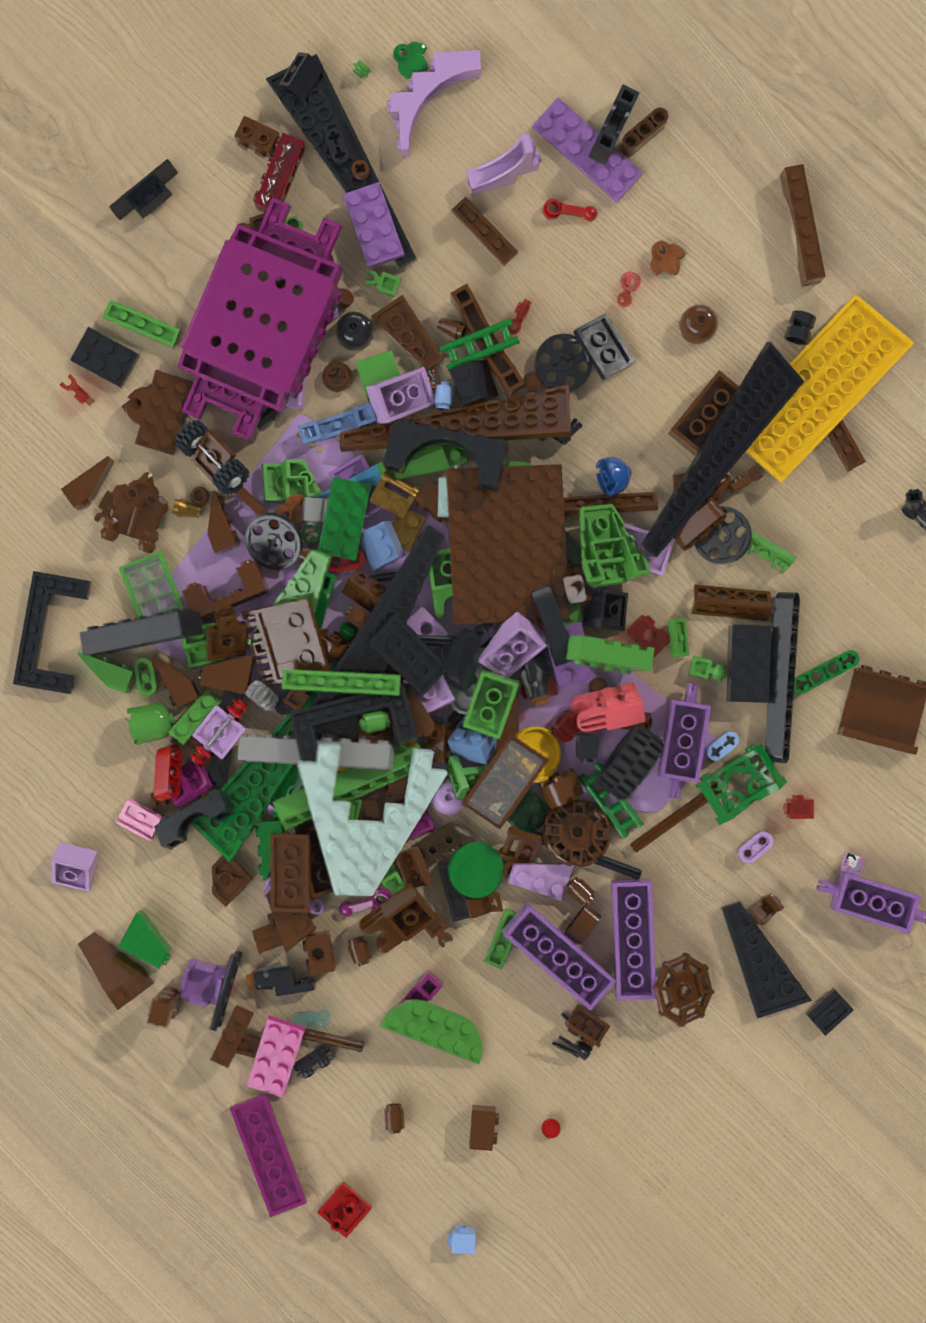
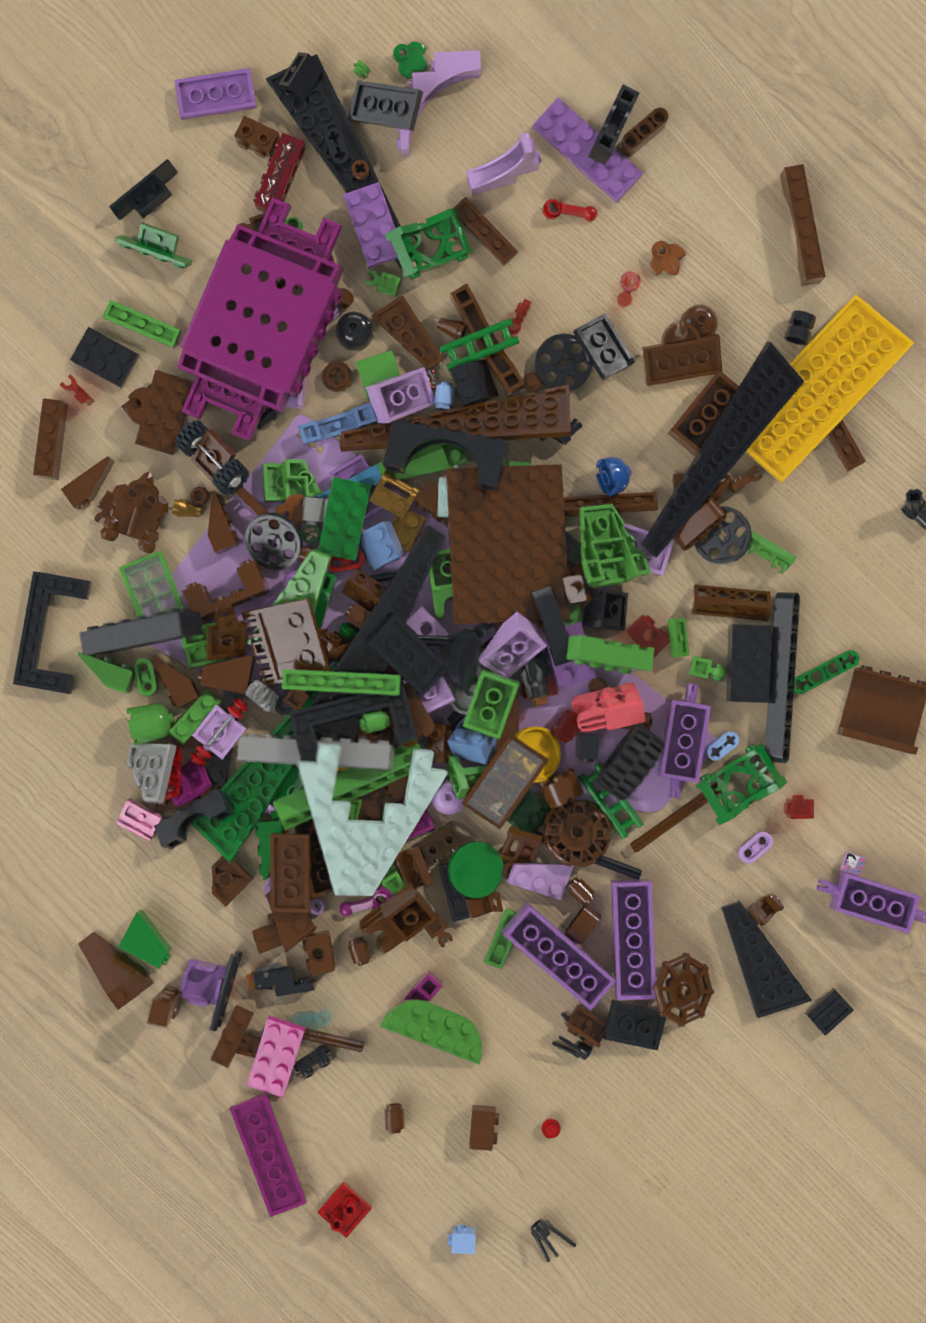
(50, 439): none -> reddish brown brick
(74, 866): lavender slope -> none
(151, 769): none -> light grey plate
(156, 243): none -> green bracket
(215, 94): none -> medium lavender plate
(385, 105): none -> black plate
(402, 243): none -> green fence
(540, 1230): none -> black plant
(634, 1025): none -> black plate
(682, 356): none -> reddish brown plate

